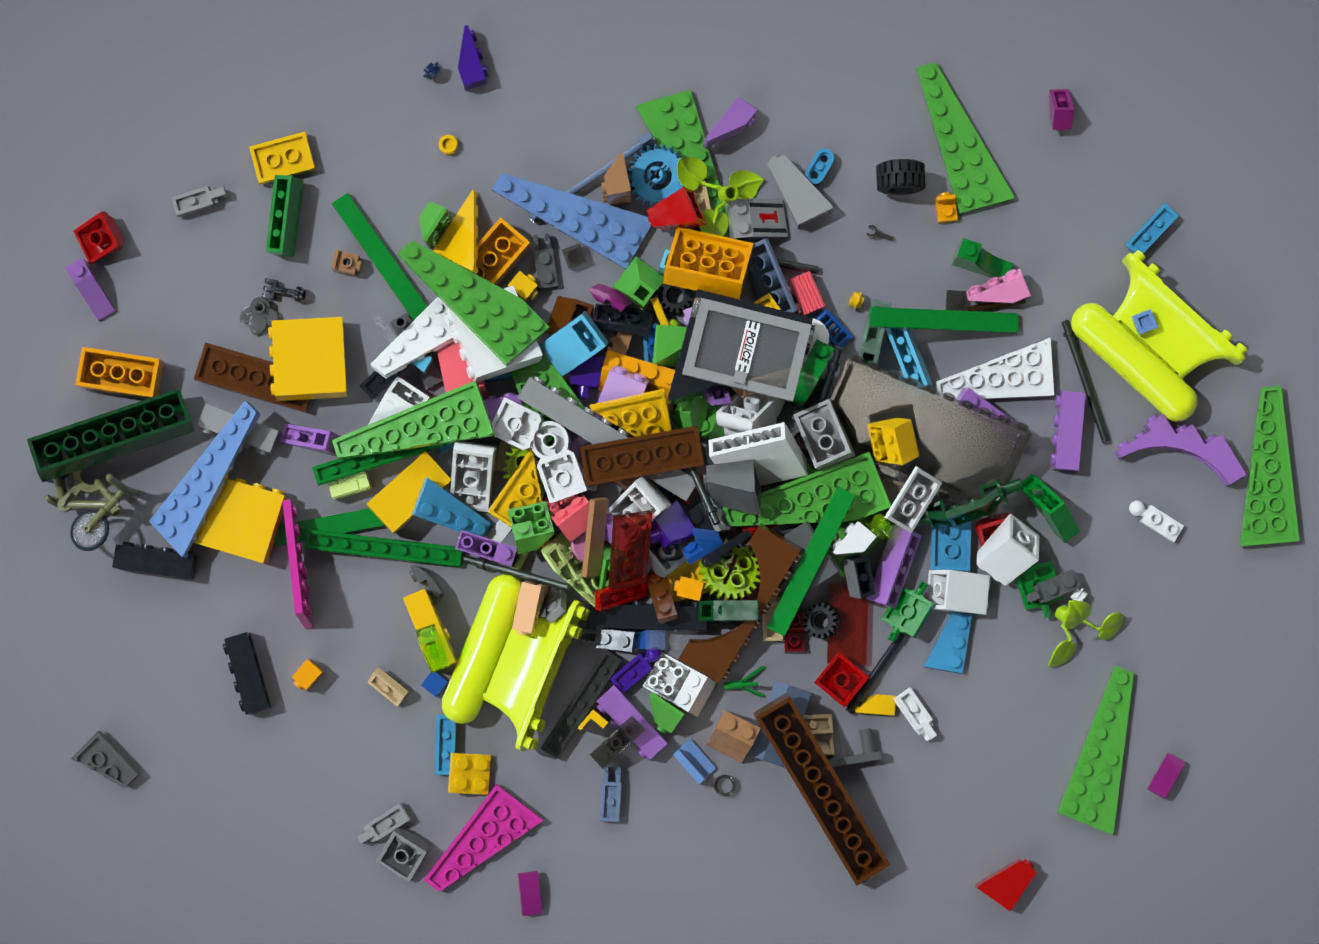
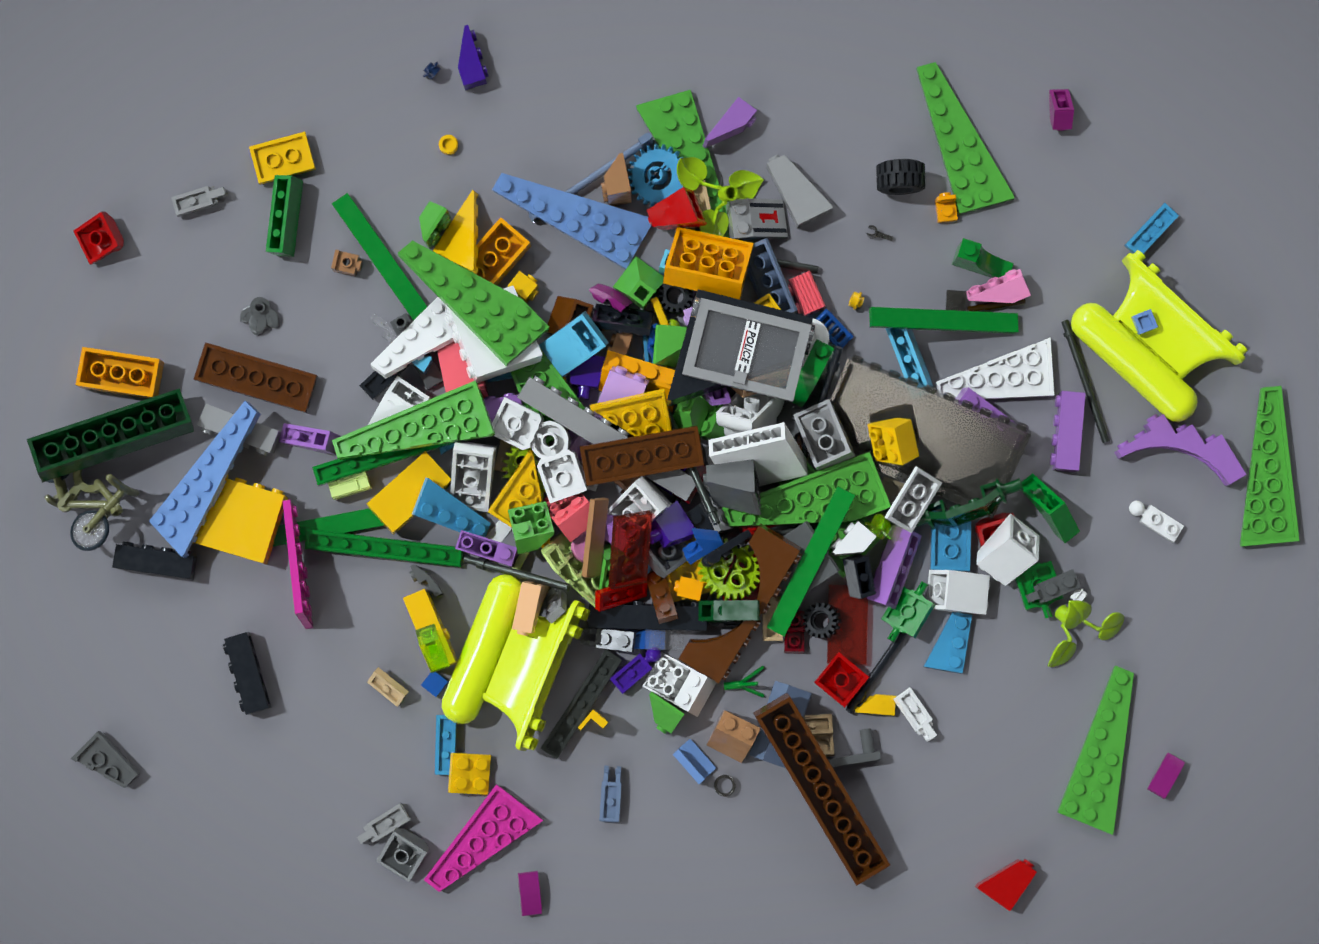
(90, 288): medium lavender slope -> none
(298, 293): black hinge -> none
(307, 675): light orange brick -> none
(308, 358): yellow brick -> none
(545, 264): dark grey hinge -> none
(574, 256): clear smoke plate -> none
(617, 742): clear smoke slope -> none
(620, 710): medium lavender brick -> none
(819, 167): dark azure plate -> none
(872, 337): sand green arch -> none

